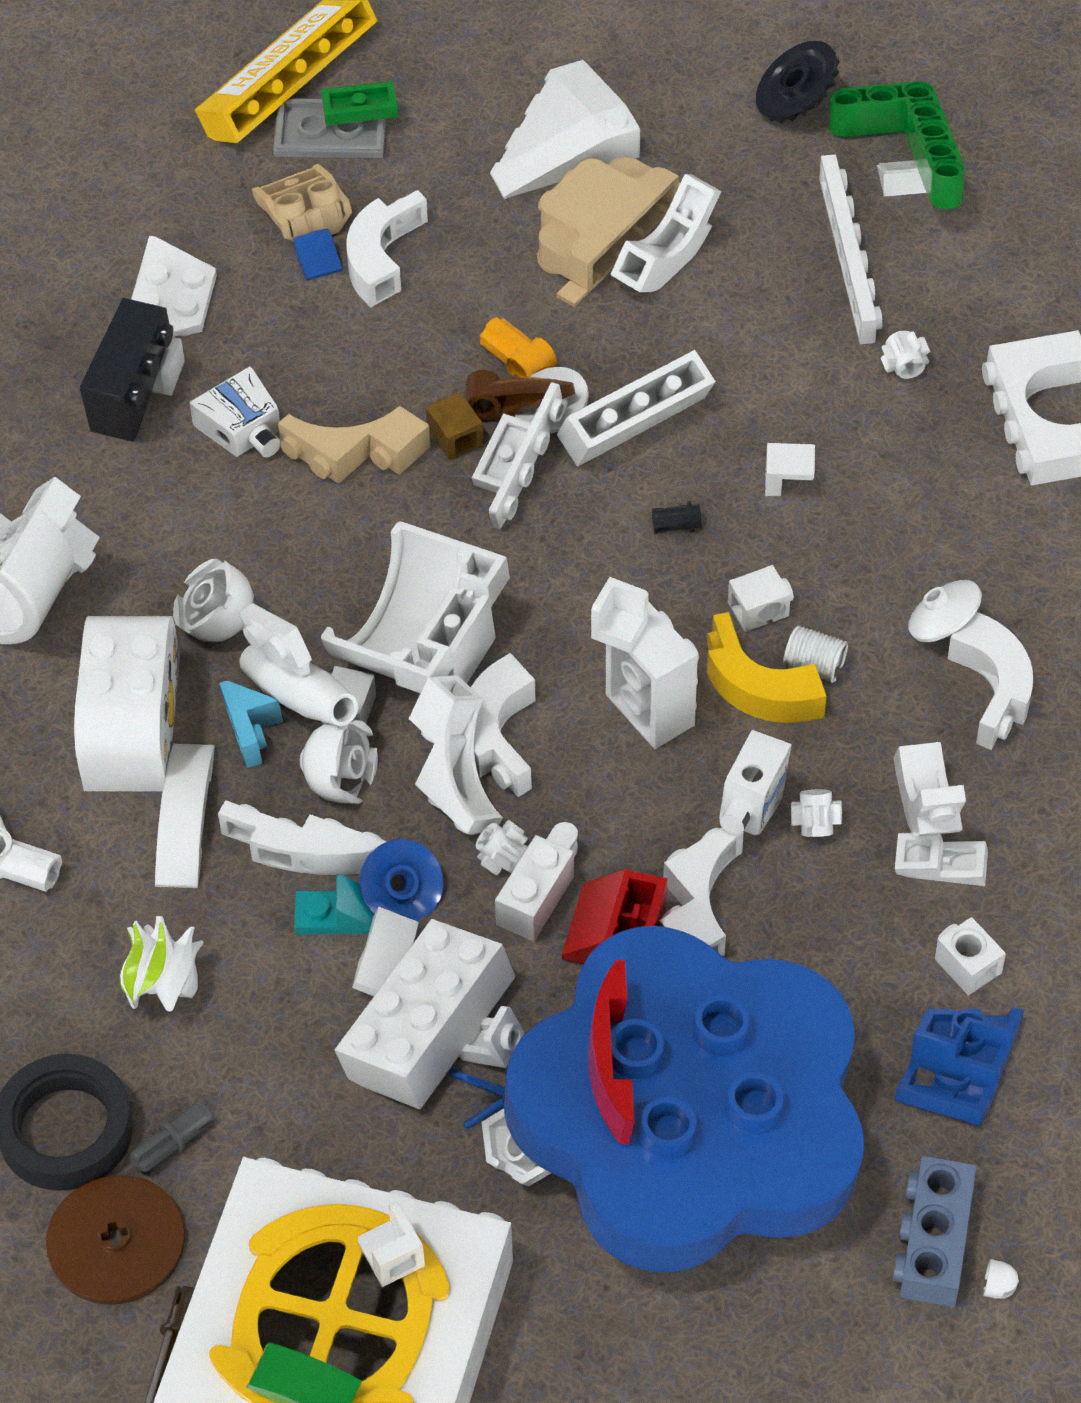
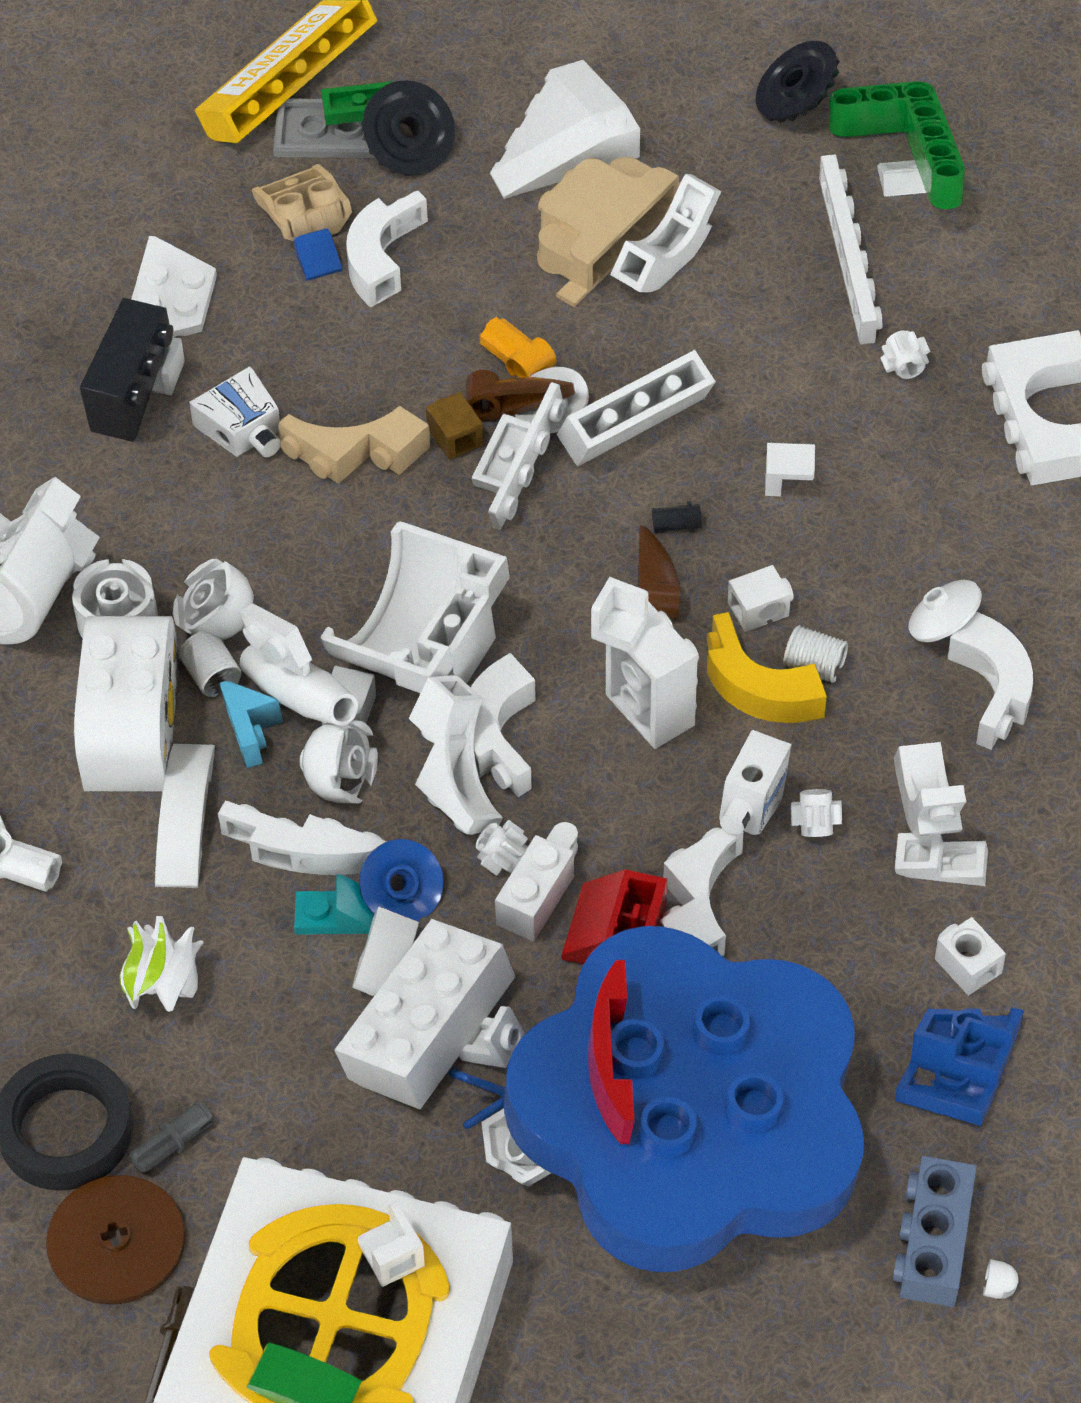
(113, 591): none -> white brick
(206, 655): none -> white piece
(425, 115): none -> black gear
(657, 574): none -> reddish brown piece

